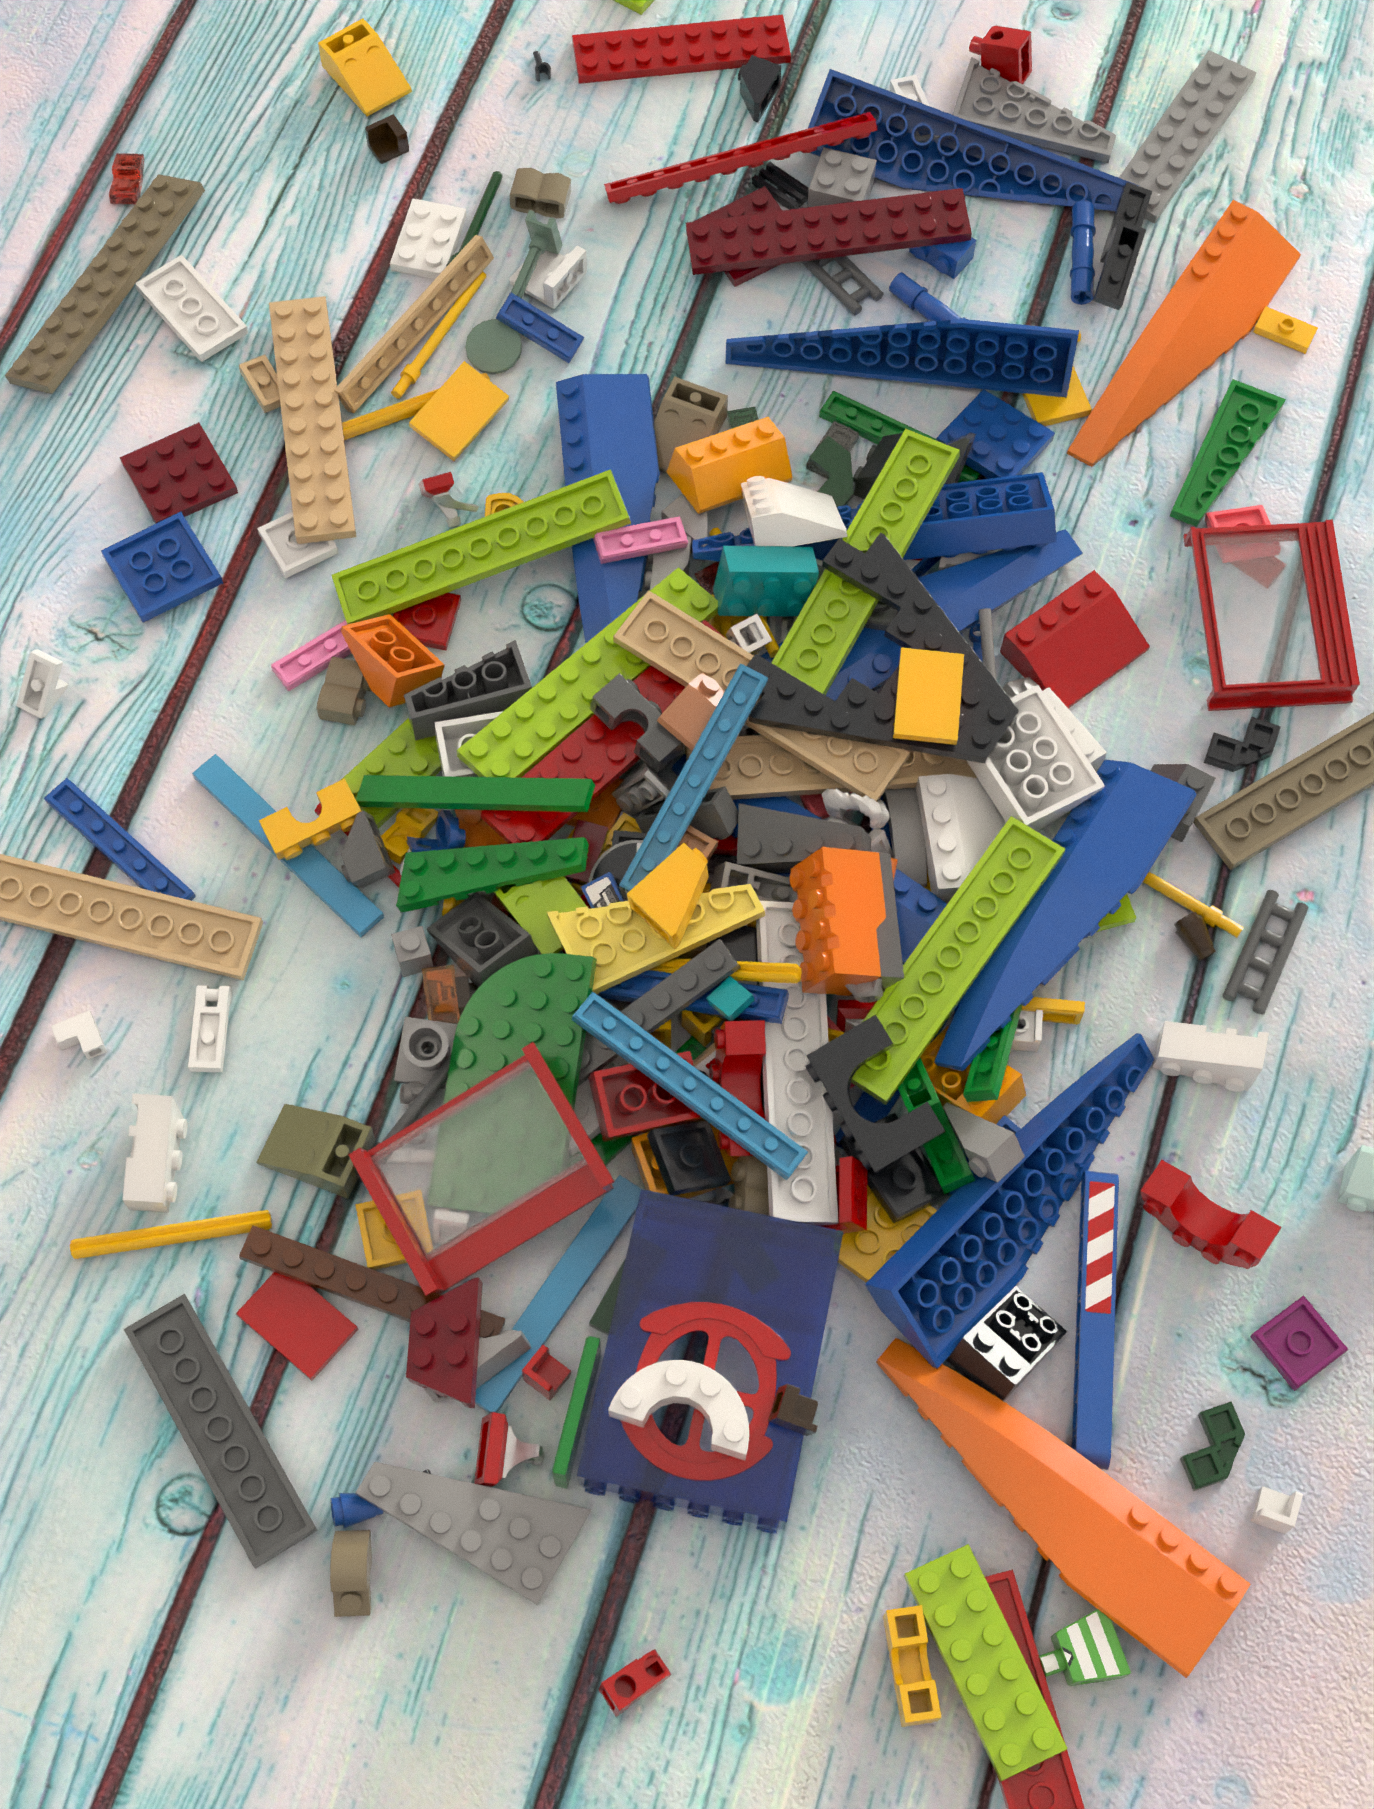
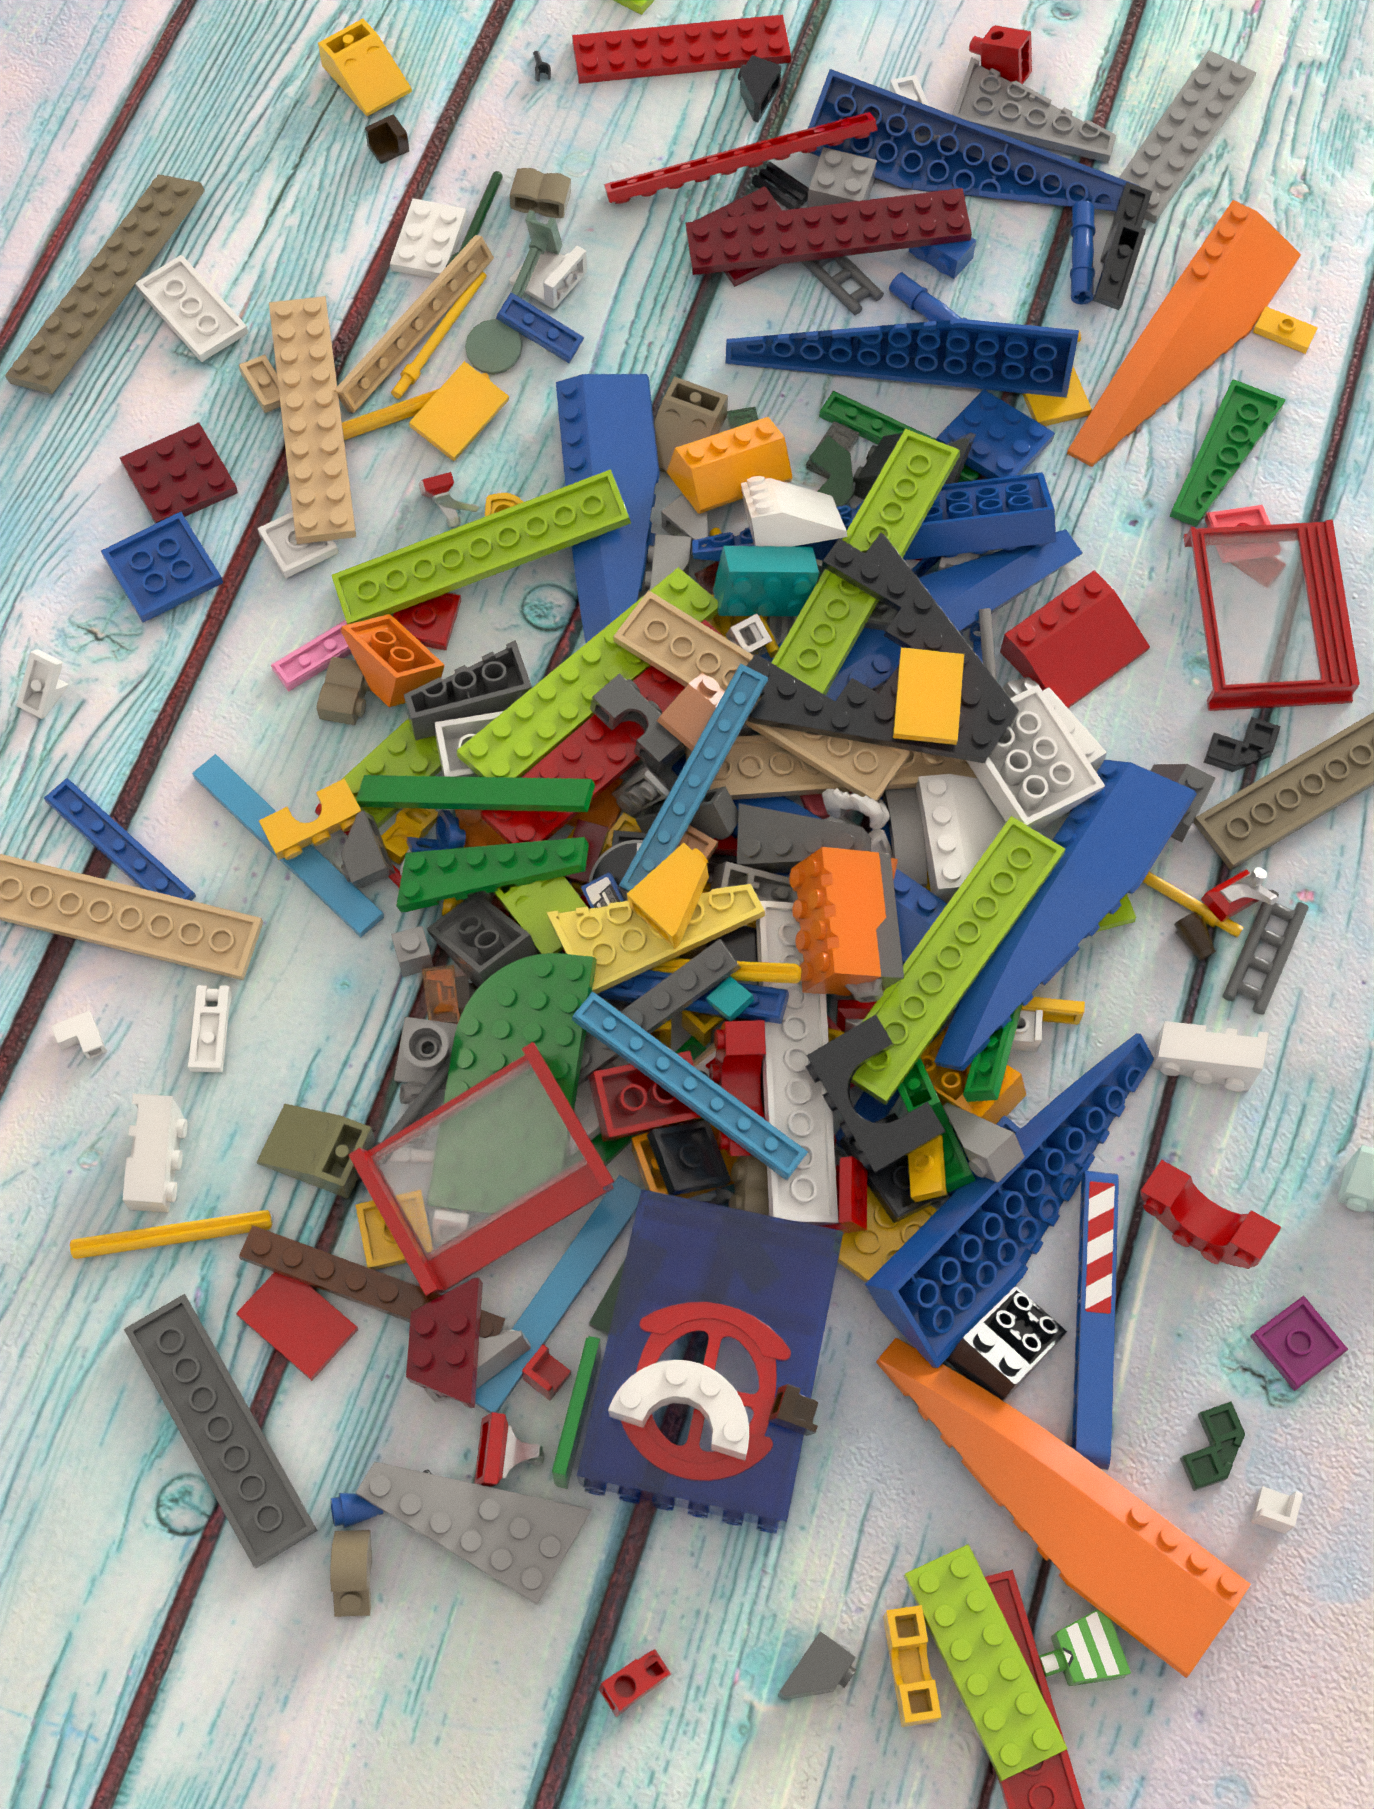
(127, 178): clear red slope -> none
(640, 540): bright pink tile -> none
(819, 1670): none -> dark grey slope
(927, 1171): none -> yellow plate
(1238, 894): none -> piece

